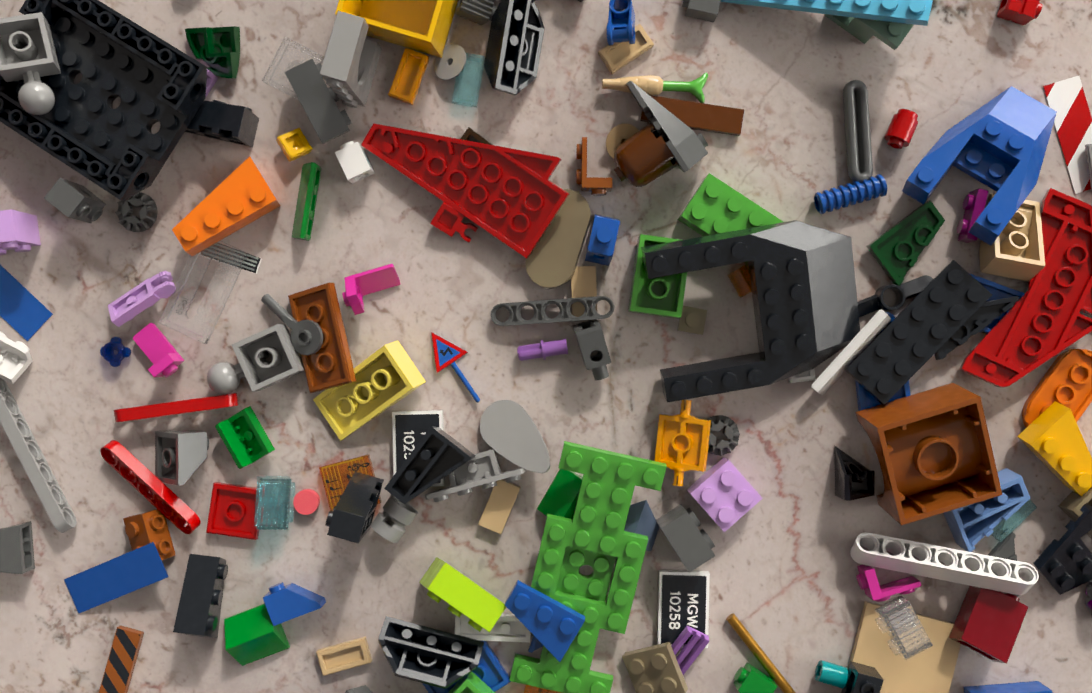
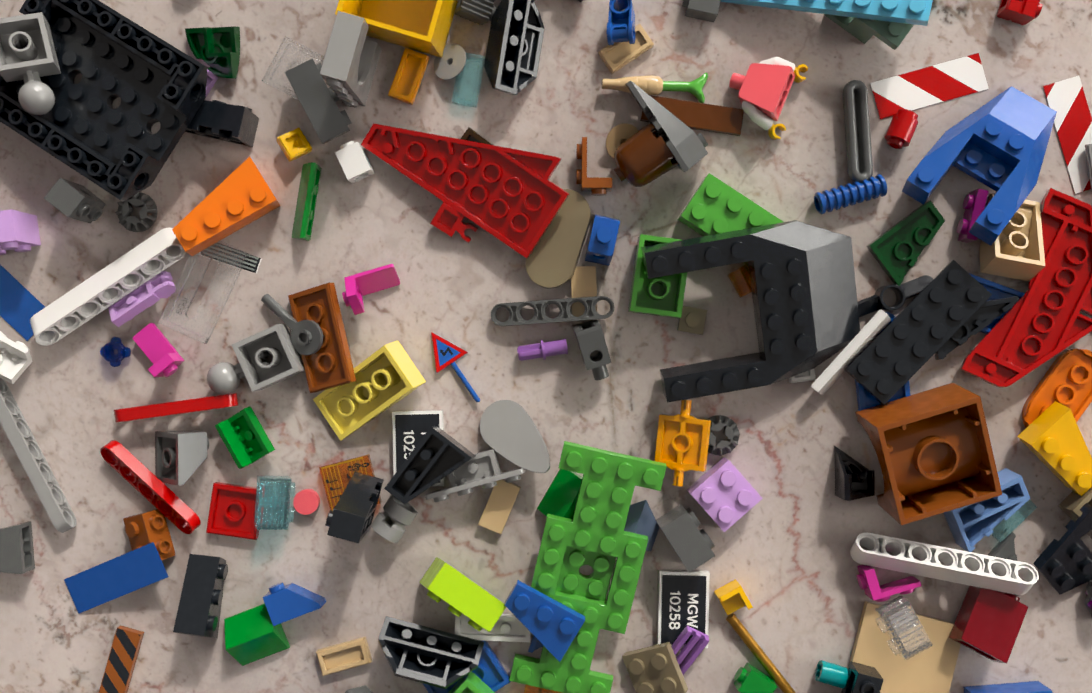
(106, 287): none -> white beam
(732, 597): none -> yellow panel
(766, 90): none -> coral torso
(929, 85): none -> sticker

